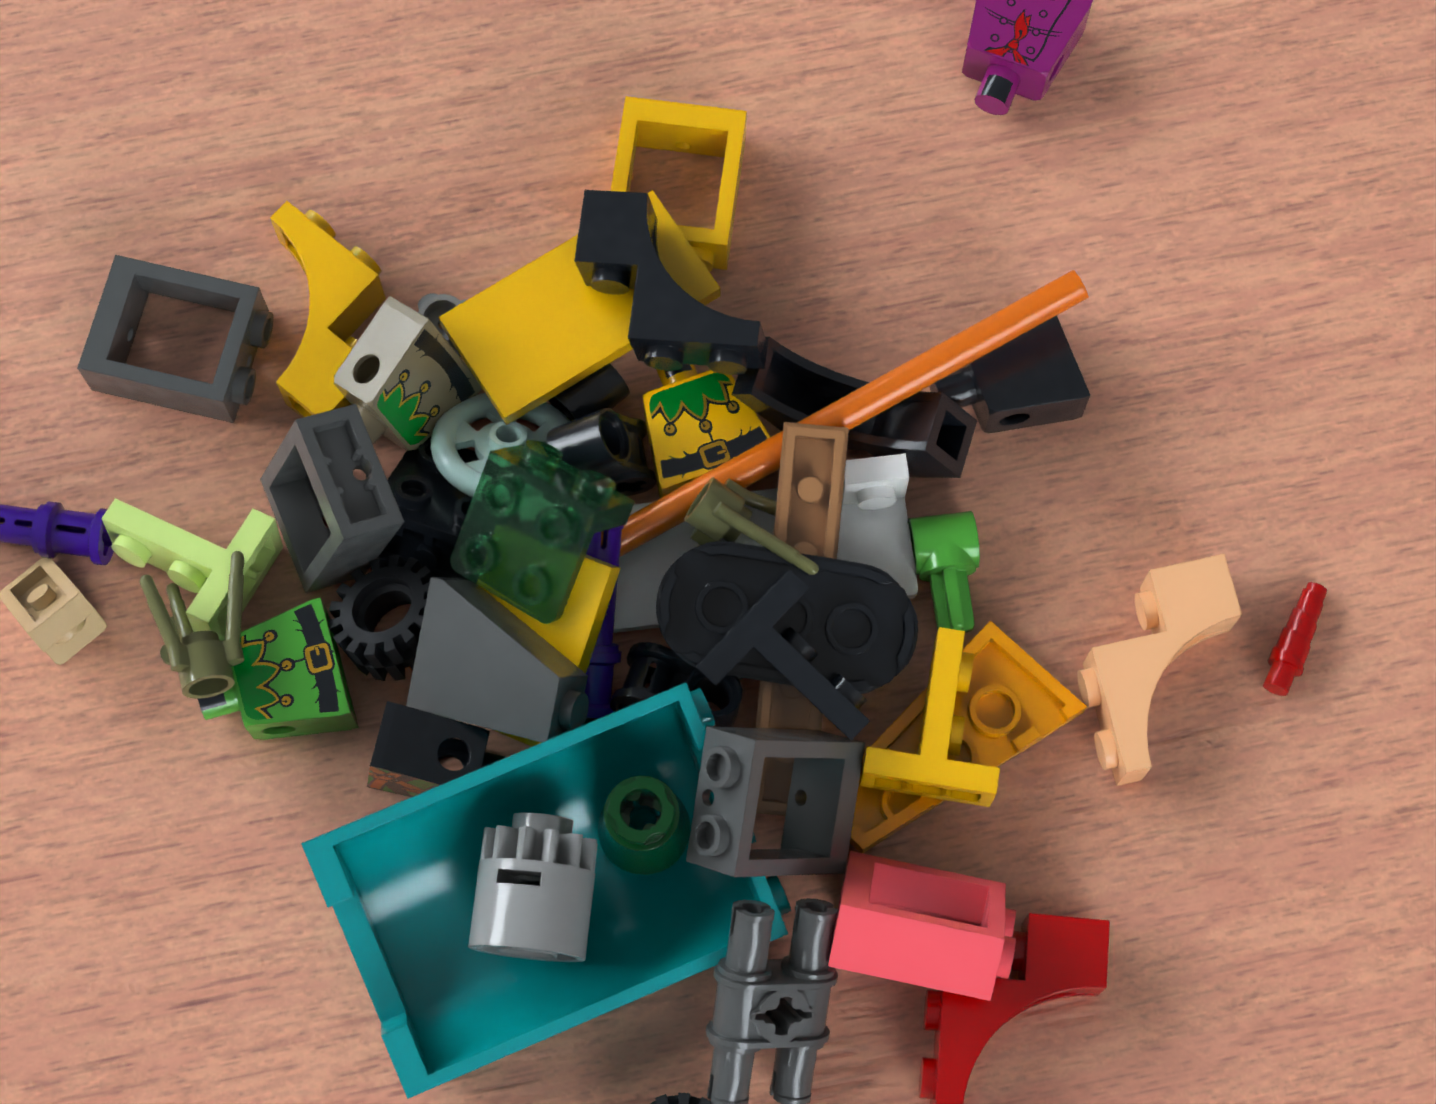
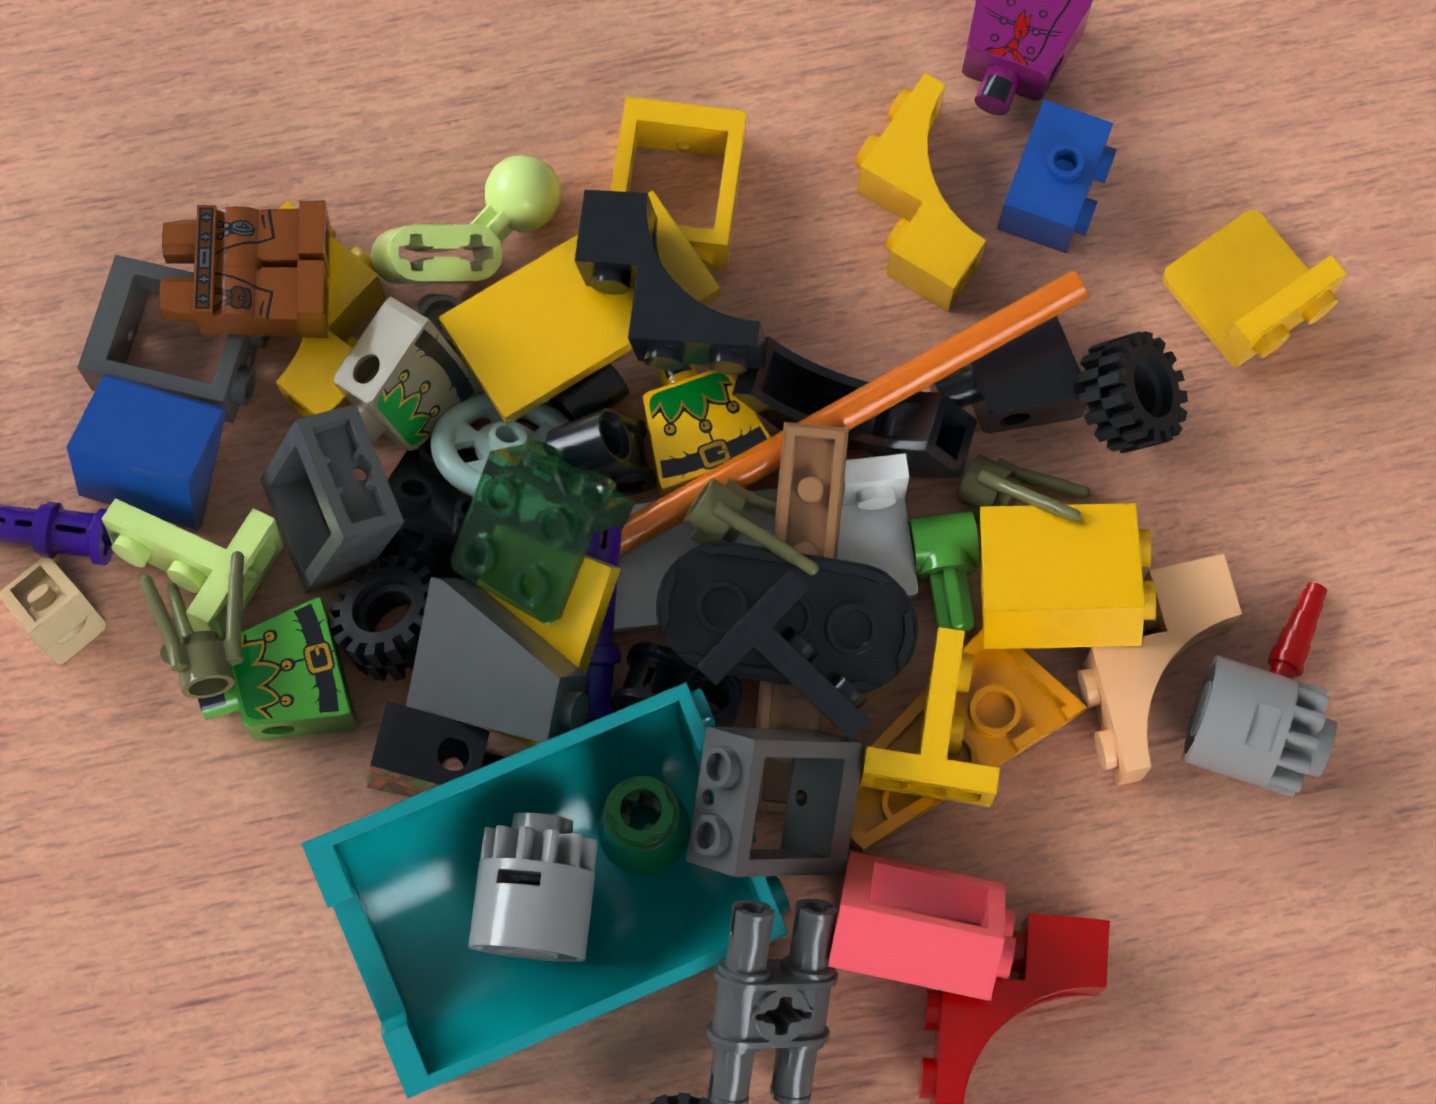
(147, 450): none -> blue slope
(251, 271): none -> dark orange hips
(518, 197): none -> yellowish green beam
(929, 244): none -> yellow arch
(1001, 485): none -> olive plant
(1055, 177): none -> blue brick
(1064, 579): none -> yellow brick
(1132, 392): none -> black tyre
(1251, 288): none -> yellow bracket
(1259, 727): none -> light grey gear

